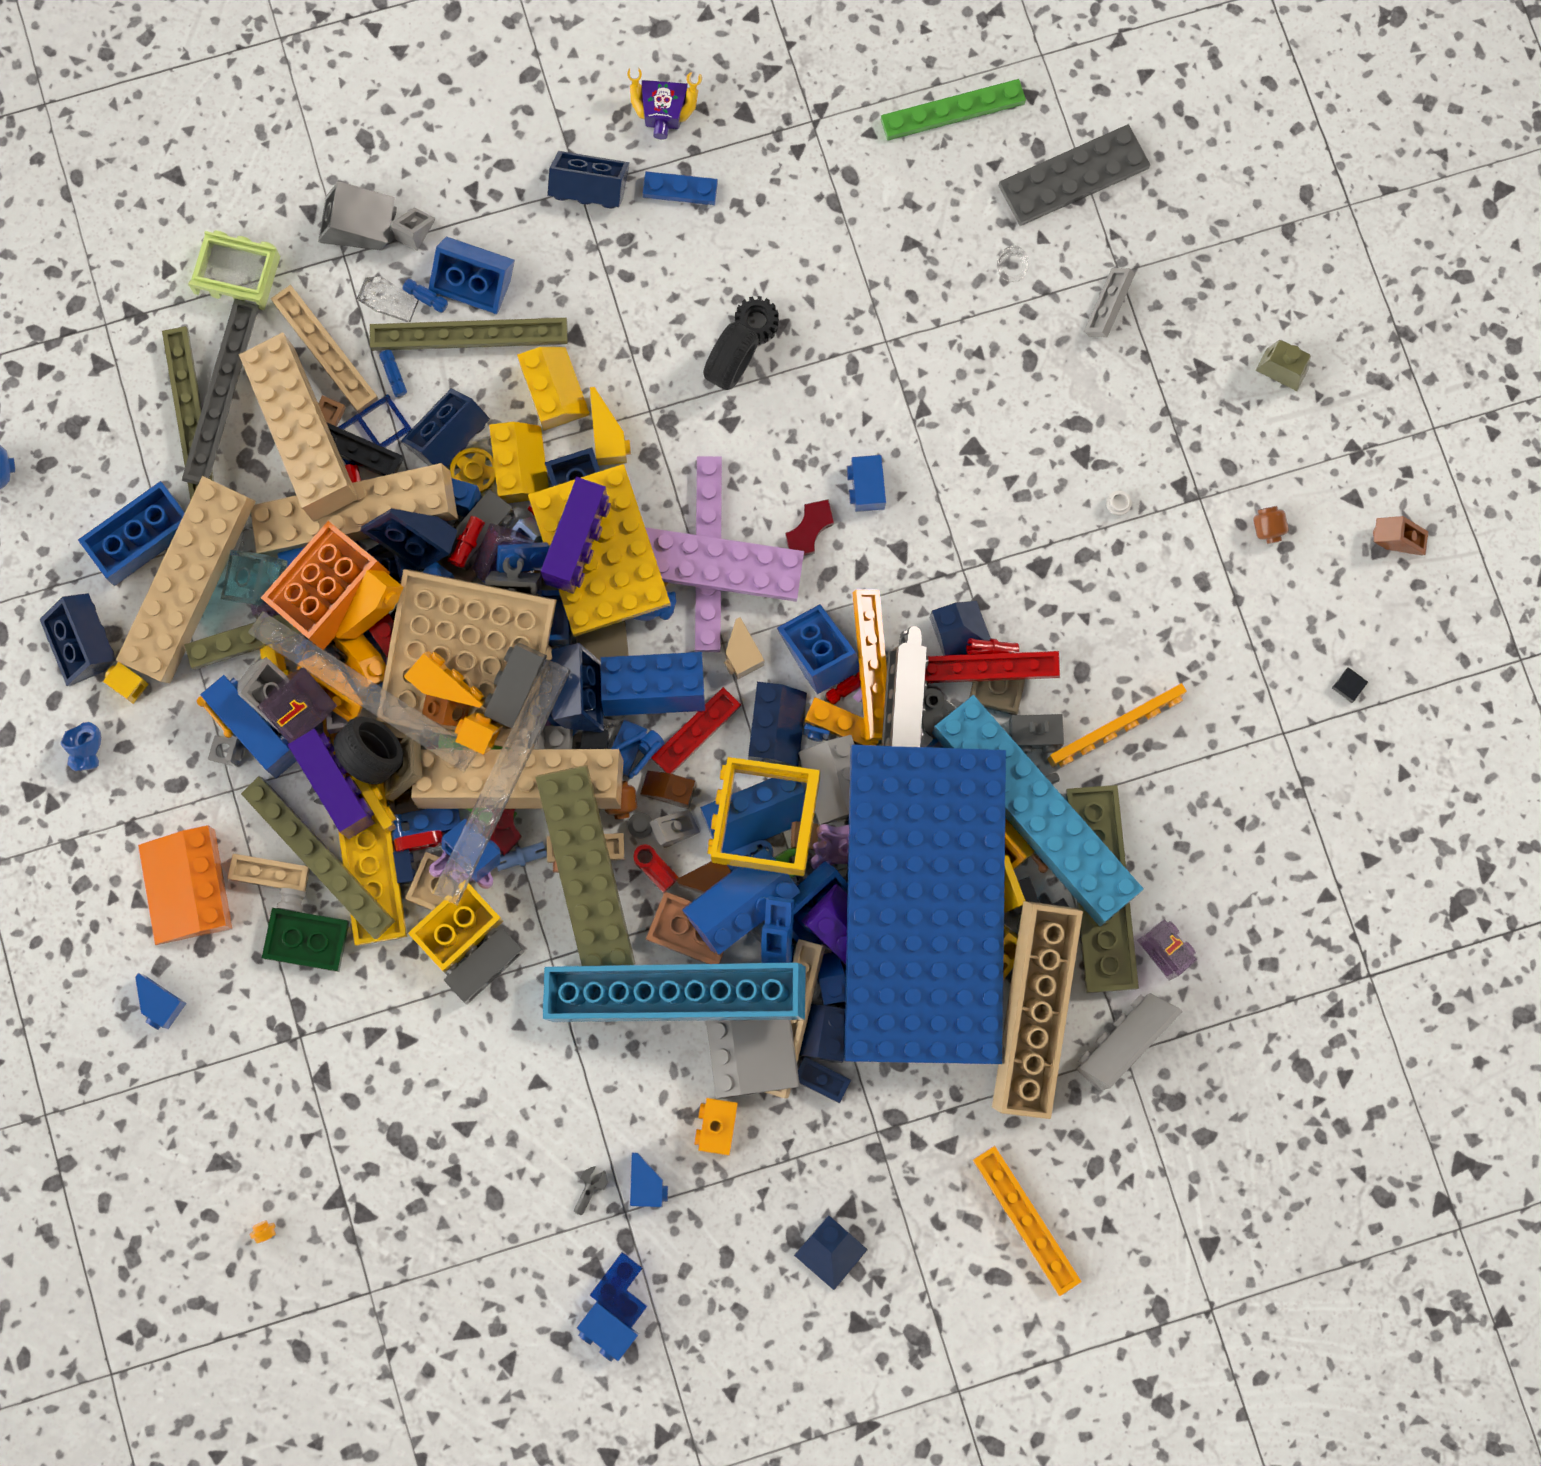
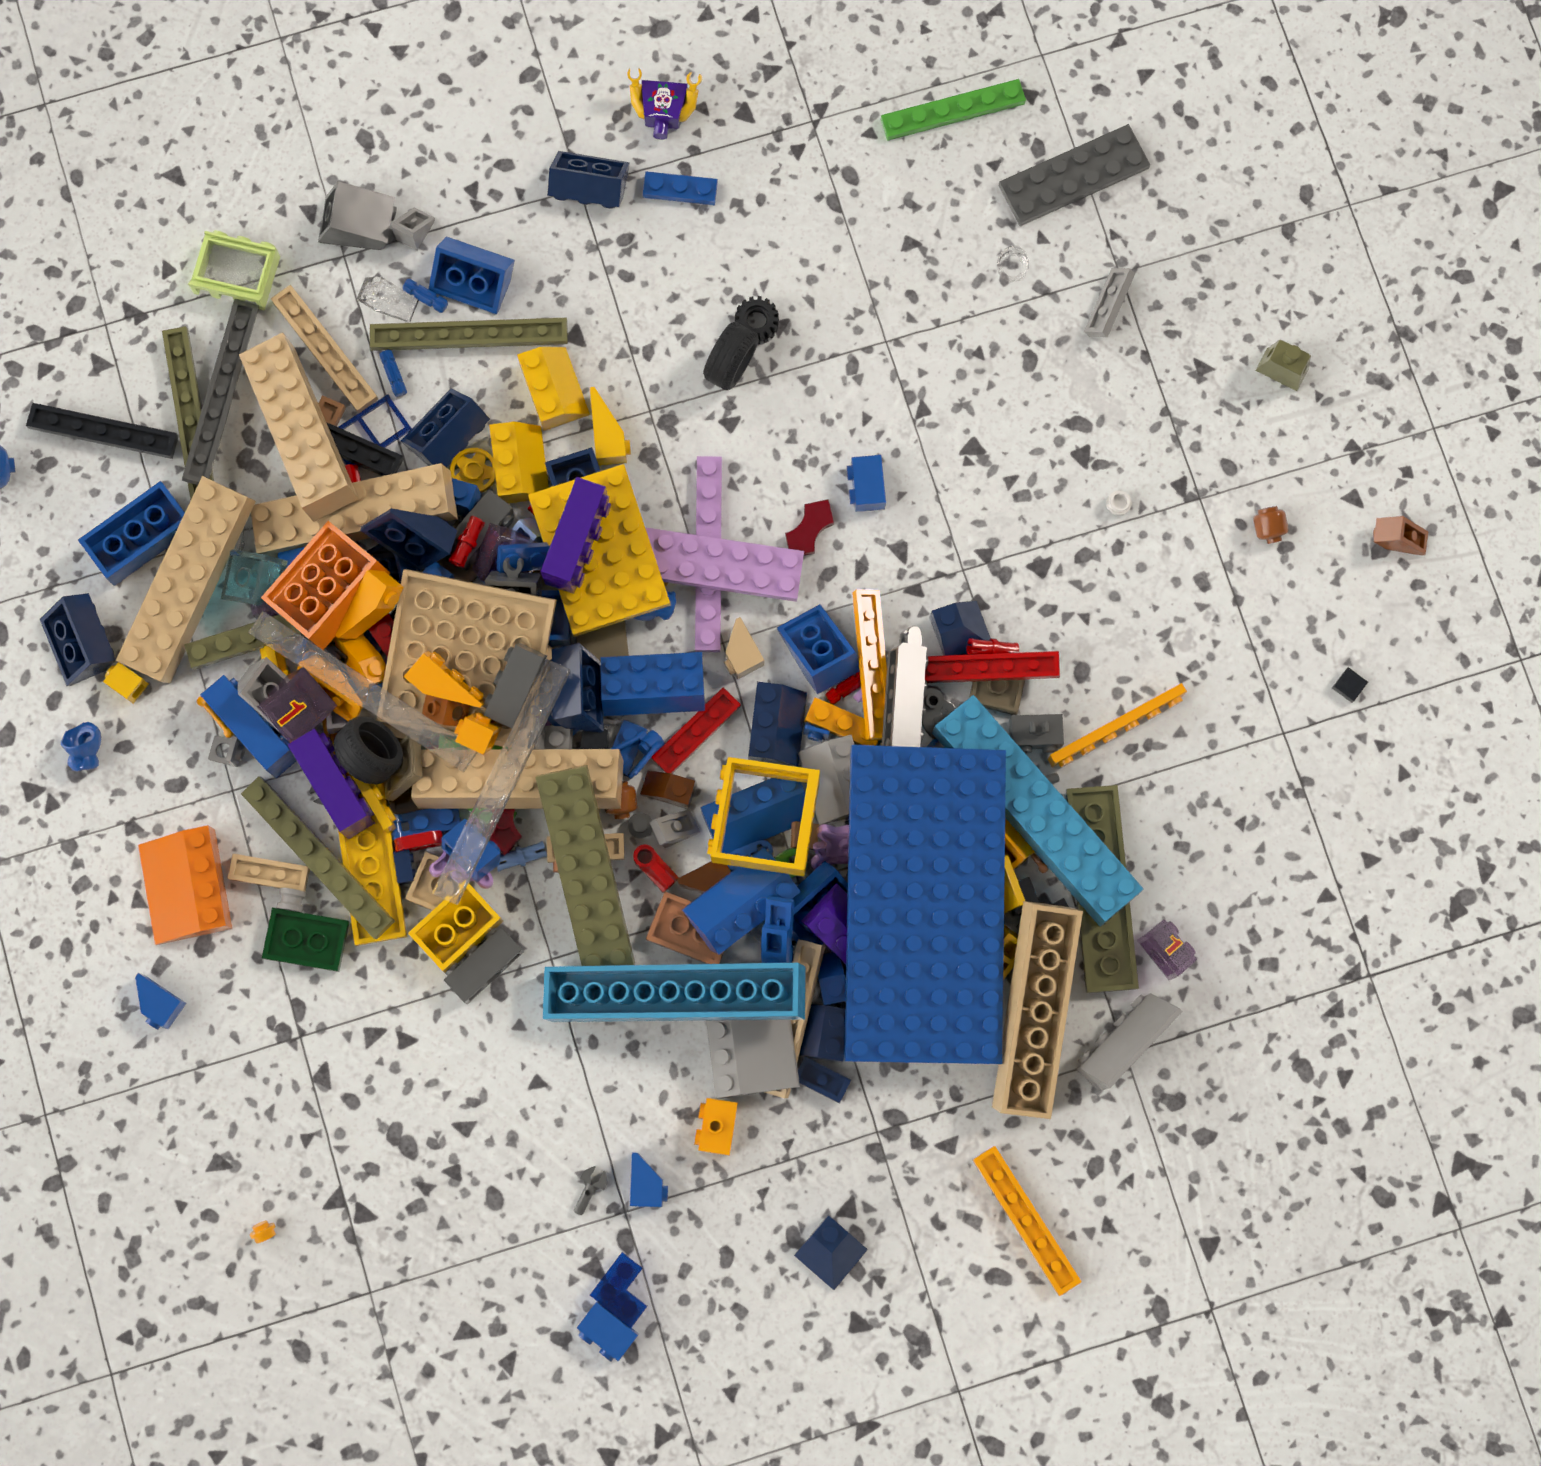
(102, 430): none -> black plate

